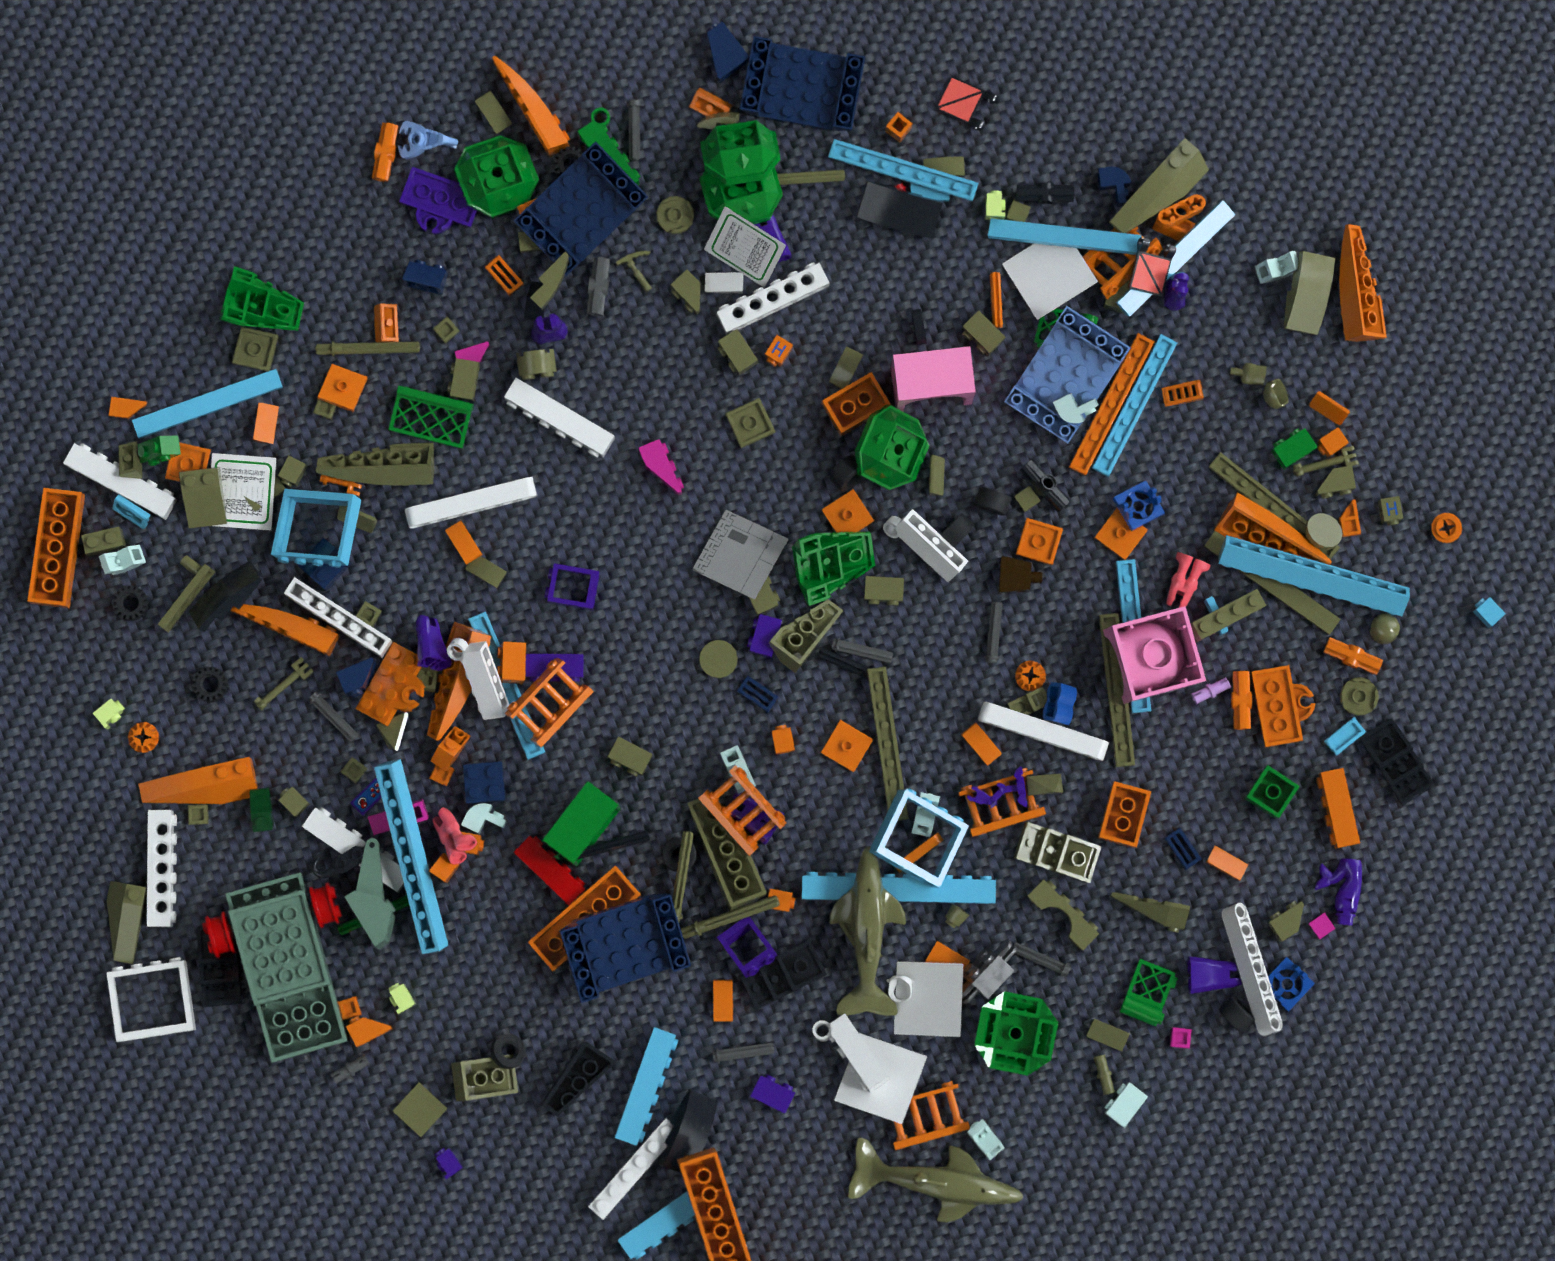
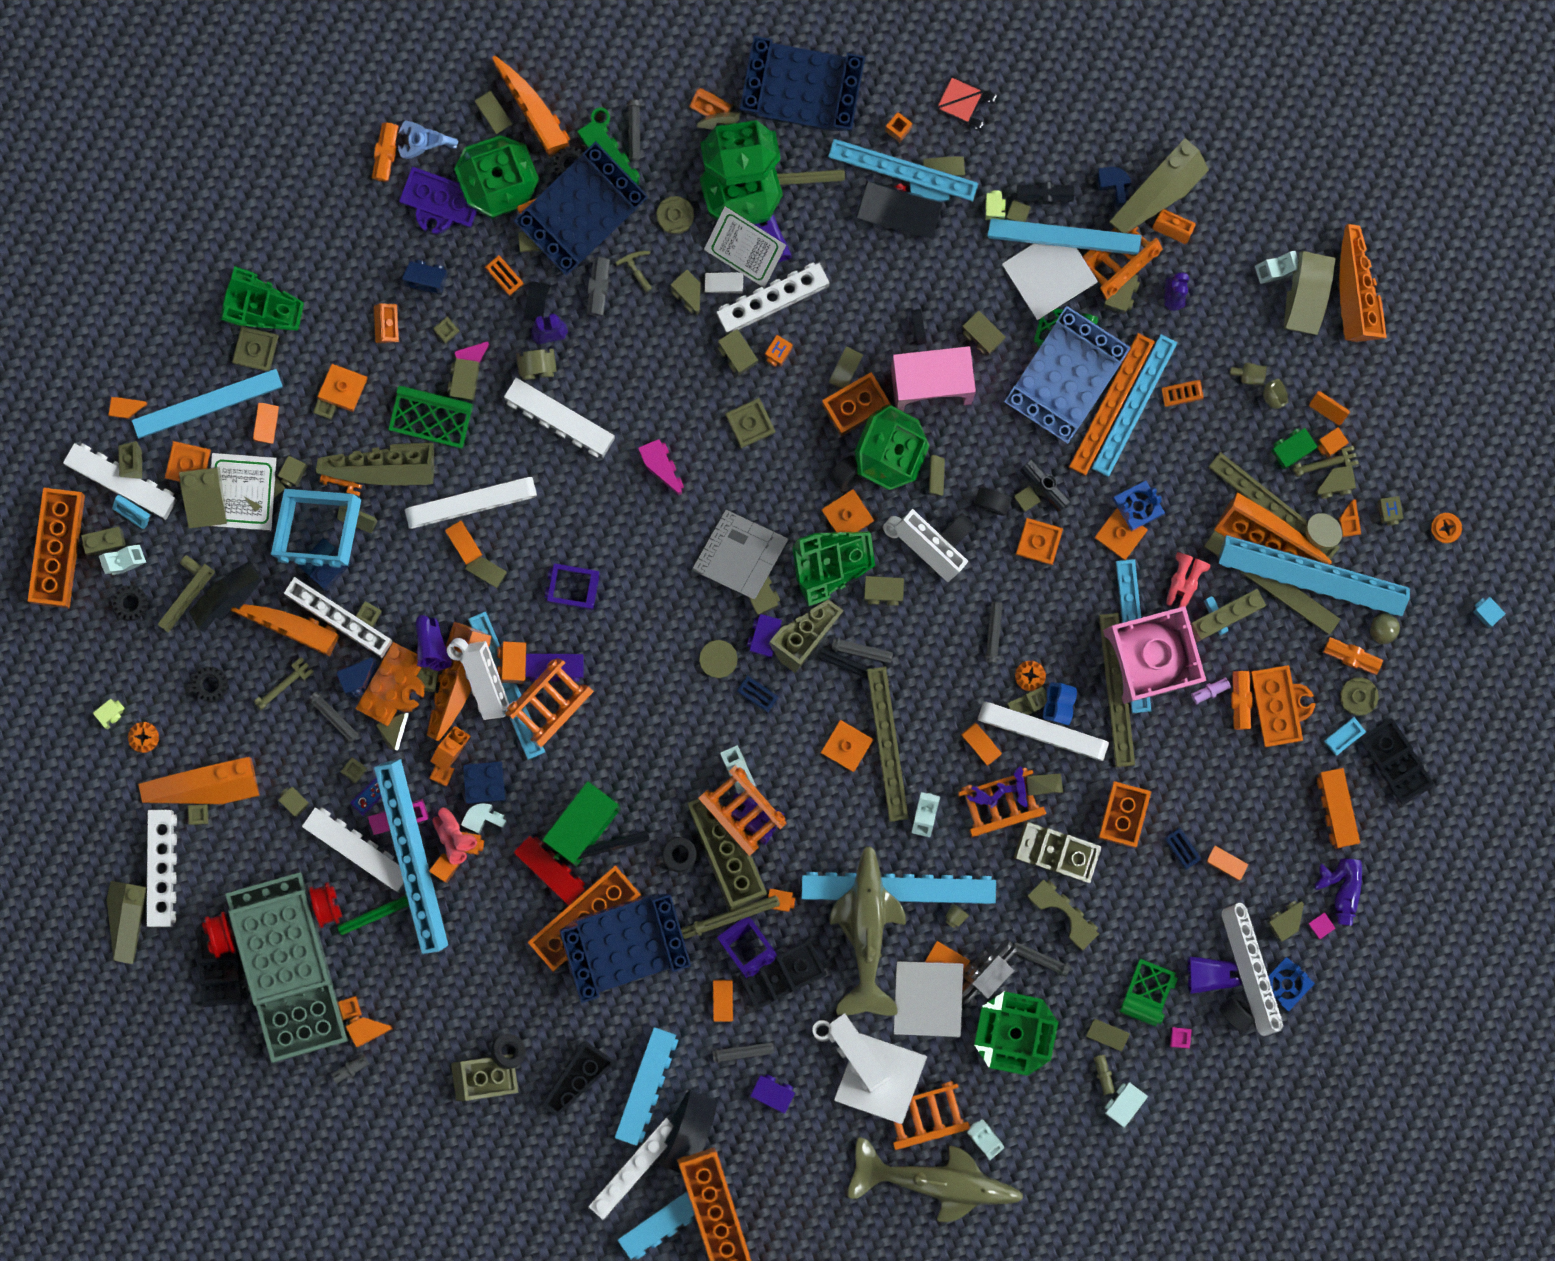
(138, 969): white window -> none
(158, 449): green brick -> none
(261, 809): dark green slope -> none
(367, 348): olive axle -> none
(368, 899): sand green slope -> none
(401, 997): yellowish green brick -> none
(420, 1109): olive tile -> none
(447, 1162): dark purple brick -> none
(551, 281): olive slope -> none
(629, 756): olive brick -> none
(681, 874): olive axle -> none
(726, 51): dark blue slope -> none
(783, 740): orange brick -> none
(878, 846): window -> none
(892, 984): white piece -> none
(923, 849): orange beam -> none
(996, 300): orange axle -> none
(1016, 576): dark brown torso -> none
(1070, 411): light aqua brick -> none
(1150, 270): flag -> none
(1164, 913): olive wedge -> none
(1184, 204): orange beam -> none
(1186, 248): tile -> none
(1271, 792): green brick -> none

